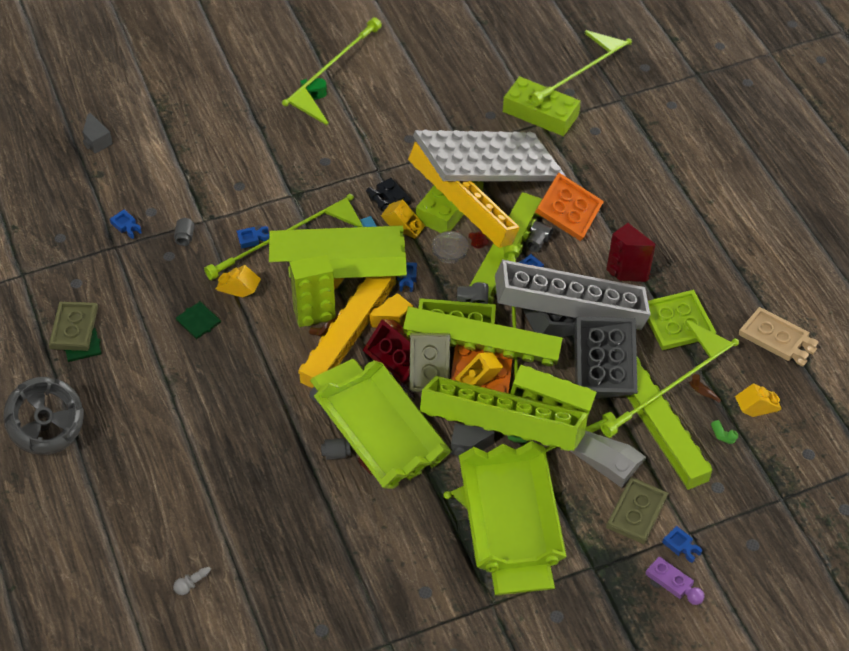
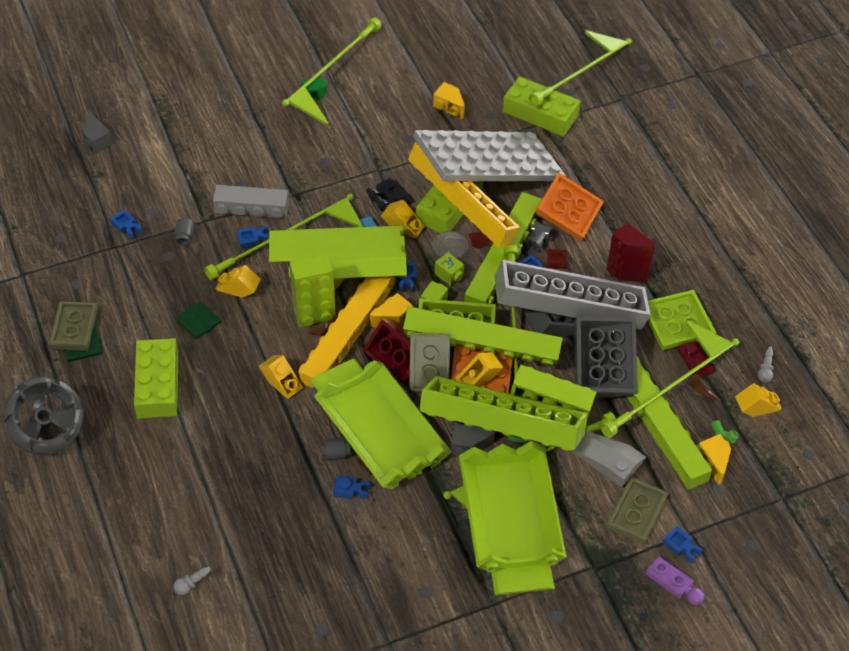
(156, 378): none -> lime brick
(251, 201): none -> light grey brick
(281, 375): none -> yellow slope
(347, 486): none -> blue plate
(435, 291): none -> lime brick
(449, 100): none -> yellow slope
(449, 269): none -> lime brick
(475, 294): dark grey piece -> none
(556, 258): none -> clear red plate
(693, 356): none -> dark red plate
(717, 453): none -> yellow slope
(765, 373): none -> light grey bar
(778, 336): tan tile -> none

